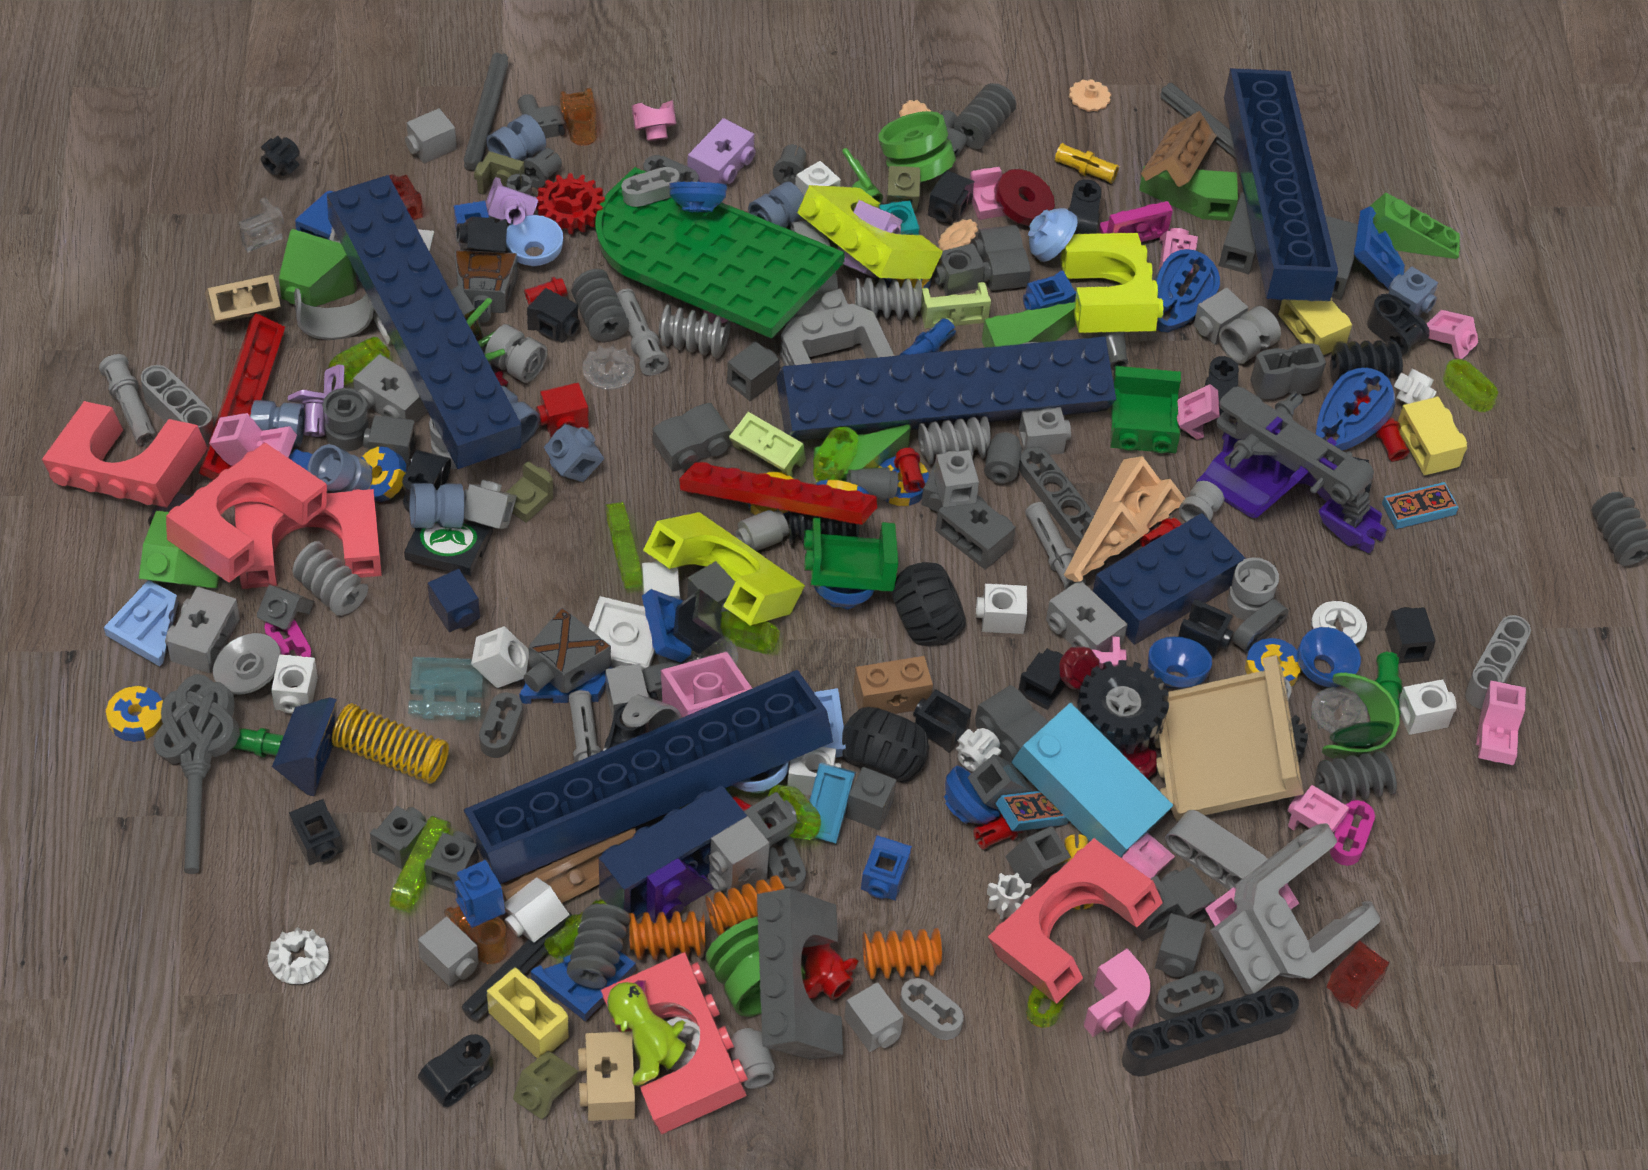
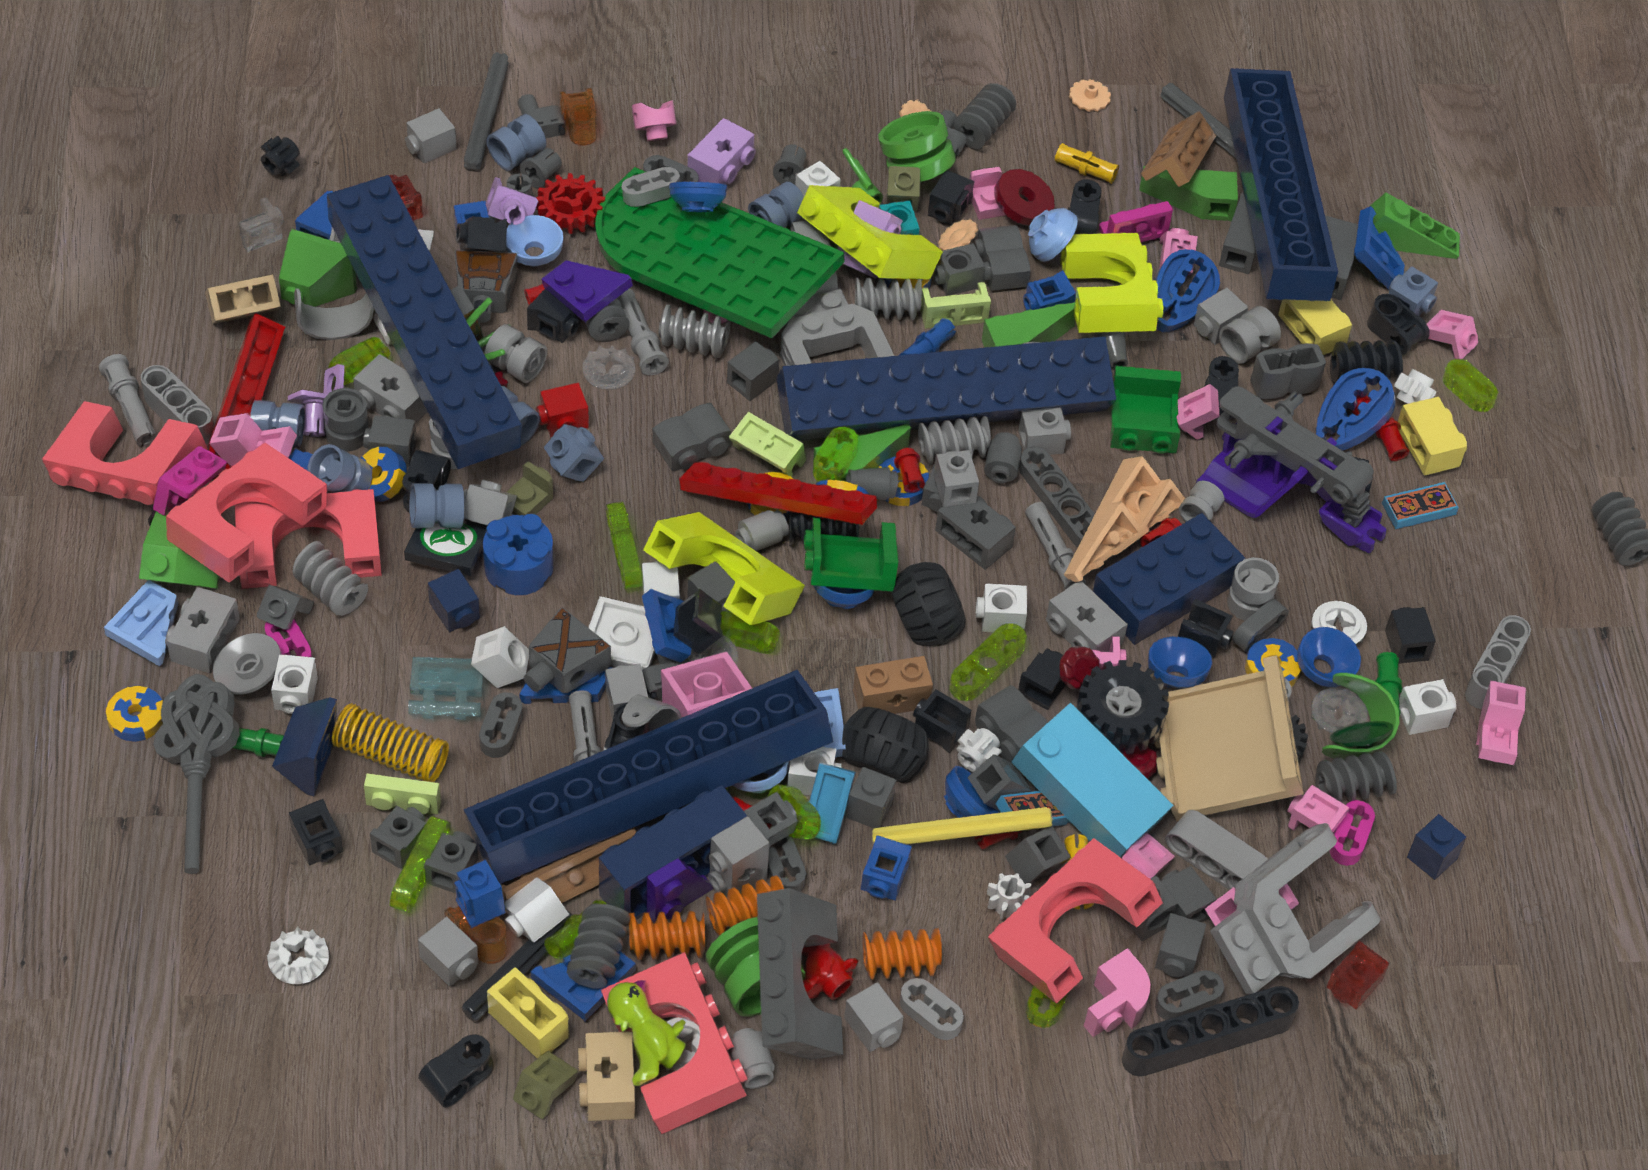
(186, 478): none -> dark pink bracket
(389, 792): none -> yellowish green plate
(496, 166): olive bracket -> none
(518, 554): none -> blue brick
(585, 287): none -> dark purple wing
(967, 826): none -> light yellow axle
(983, 675): none -> clear neon green beam
(1436, 846): none -> dark blue brick

